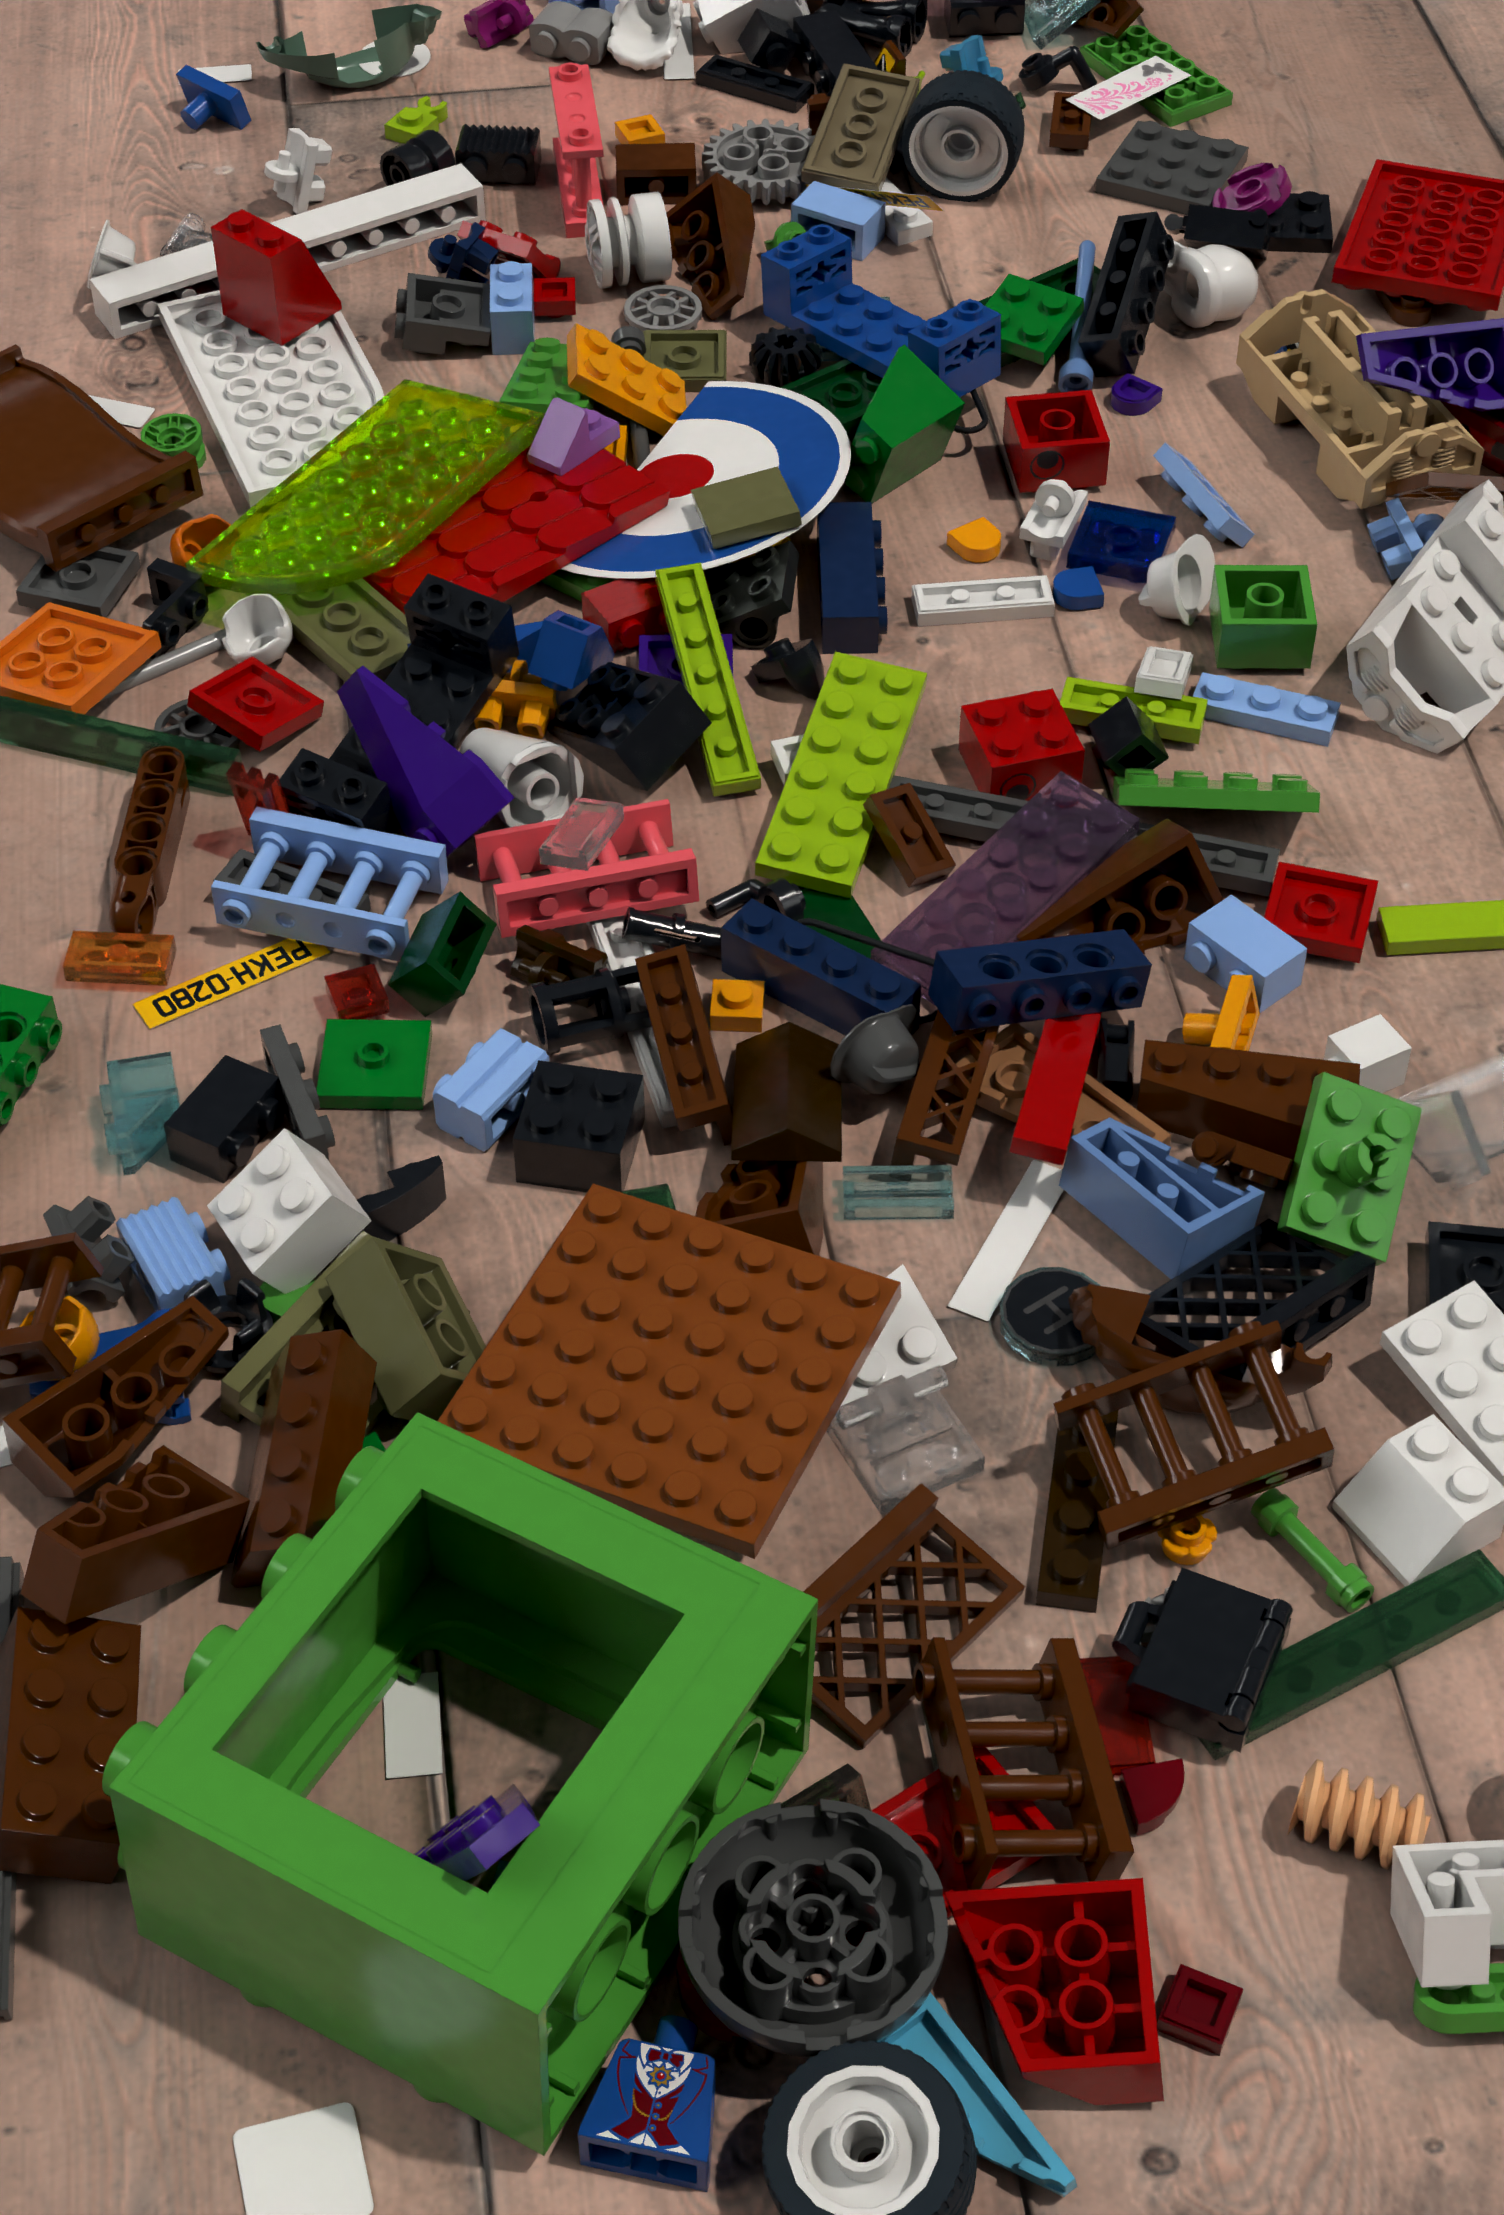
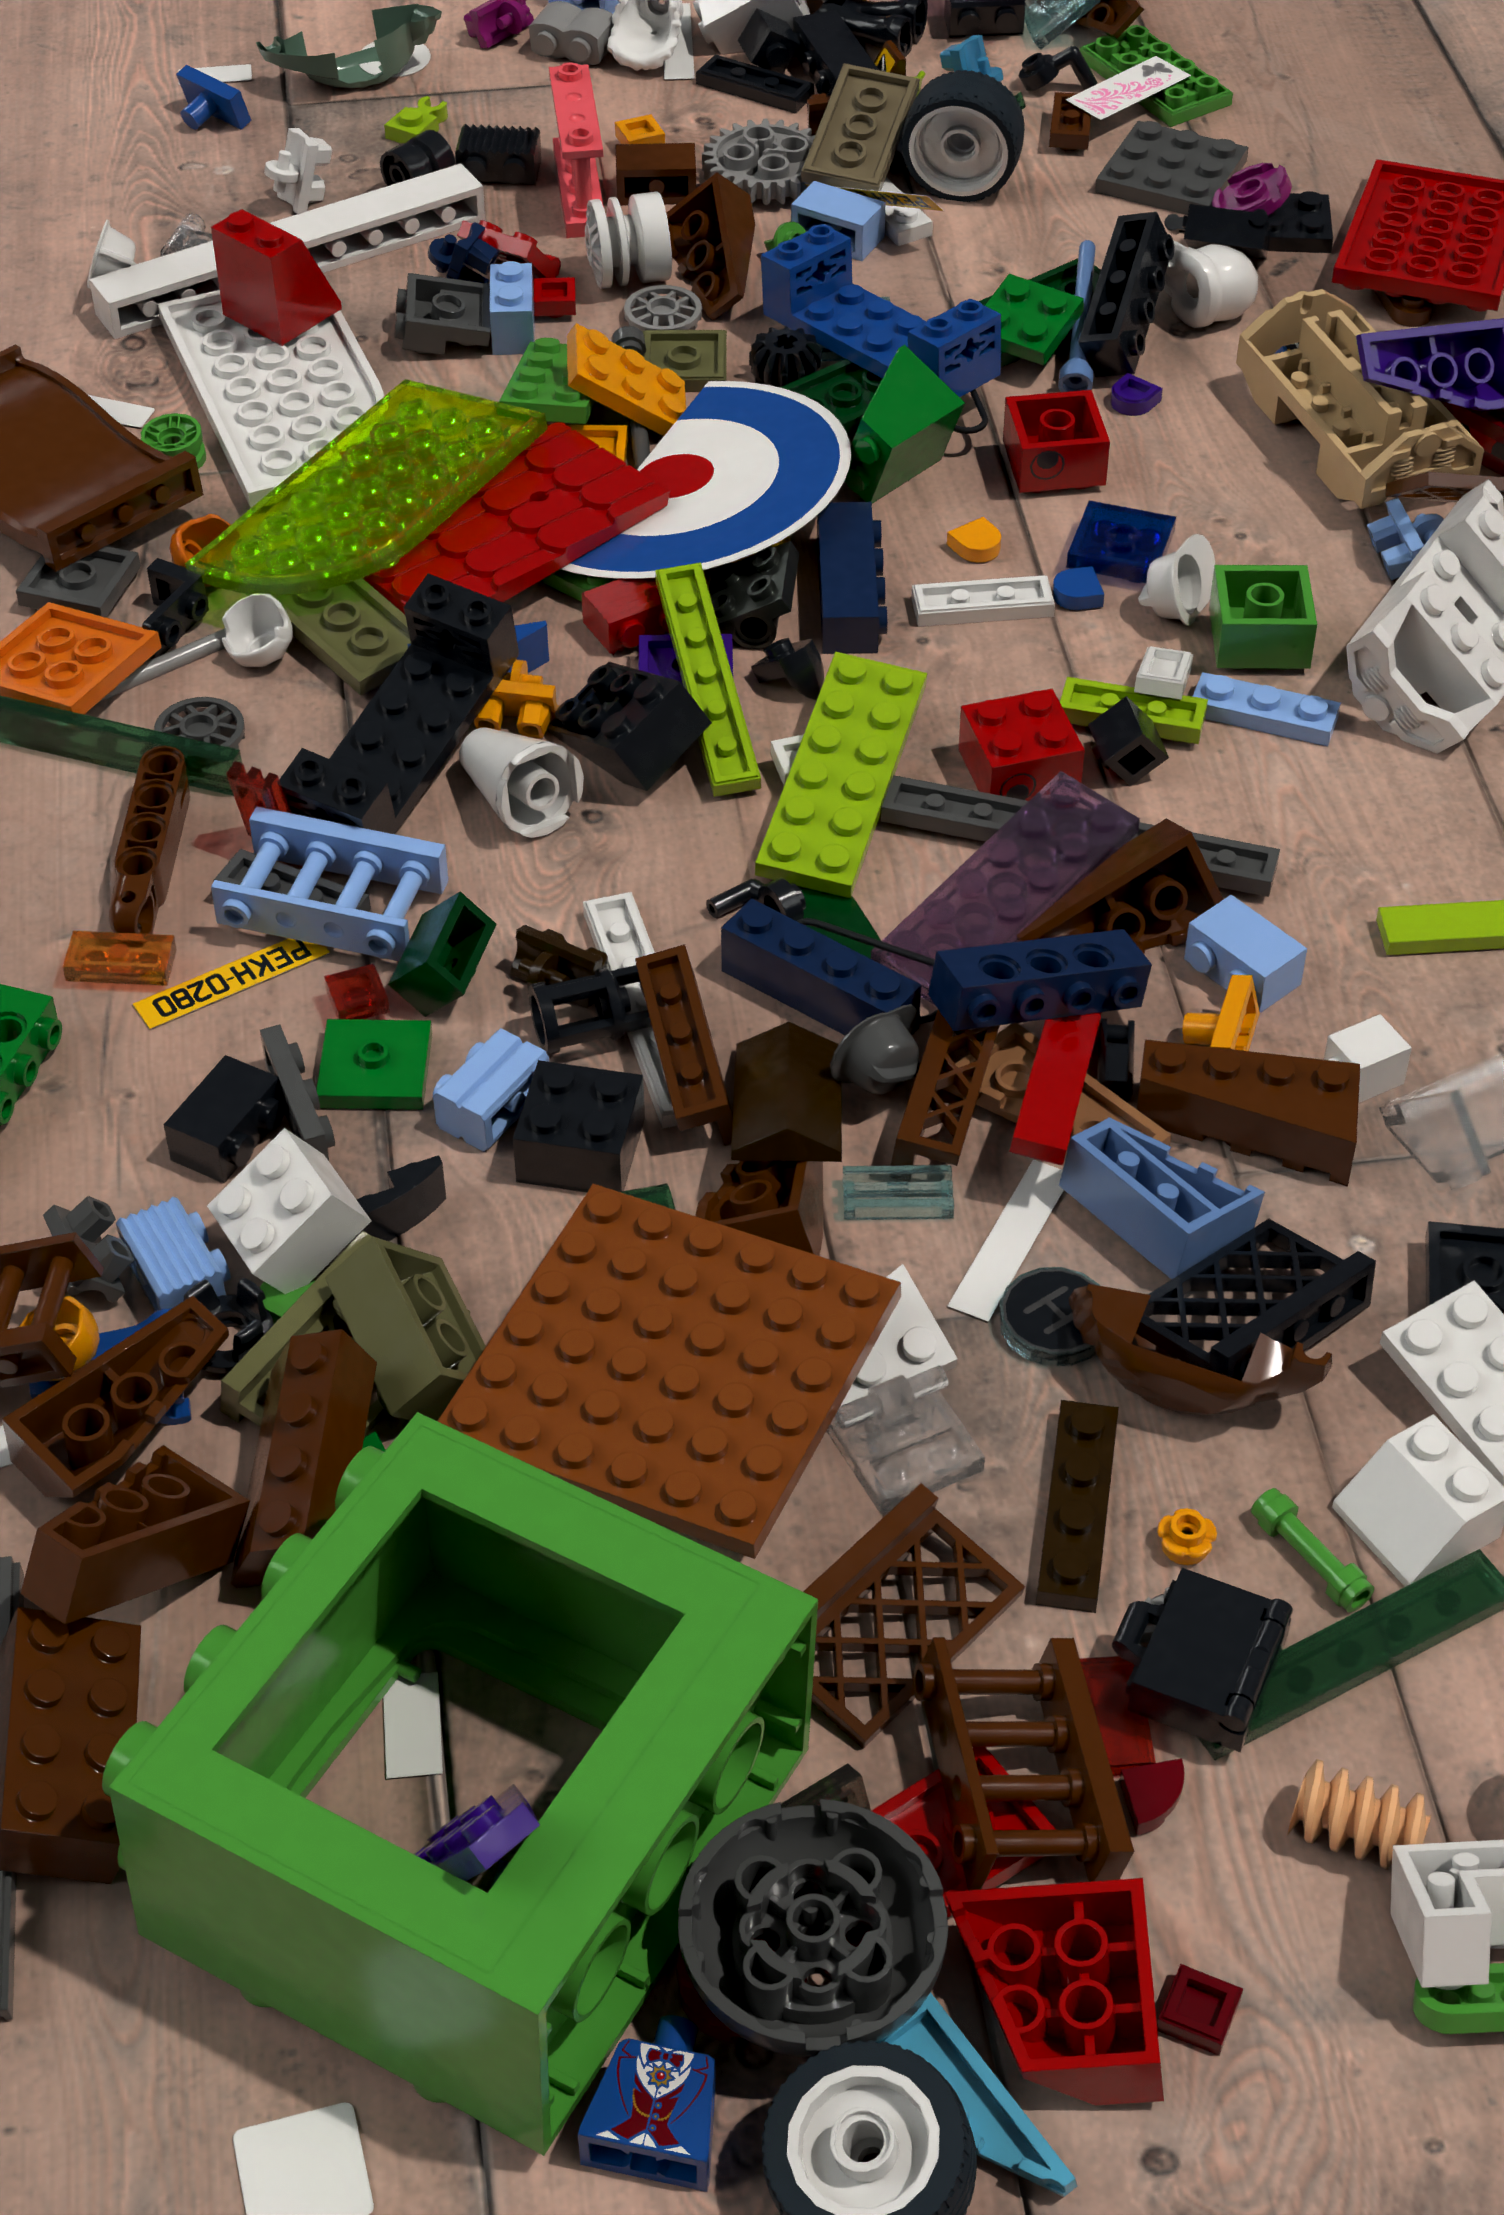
(141, 1099): clear light blue slope -> none
(255, 703): red plate -> none
(431, 784): dark purple wedge -> none
(568, 651): blue slope -> none
(570, 436): medium lavender slope -> none
(581, 834): clear tile -> none
(581, 895): coral fence -> none
(641, 925): black pin -> none
(737, 1005): light orange plate -> none
(746, 507): olive tile -> none
(909, 835): reddish brown plate -> none
(1052, 518): white hips -> none
(1184, 1491): reddish brown fence -> none
(1202, 497): light blue plate -> none
(1234, 792): bright green plate -> none
(1257, 1163): reddish brown plate -> none
(1322, 909): red plate -> none
(1349, 1168): bright green plate -> none

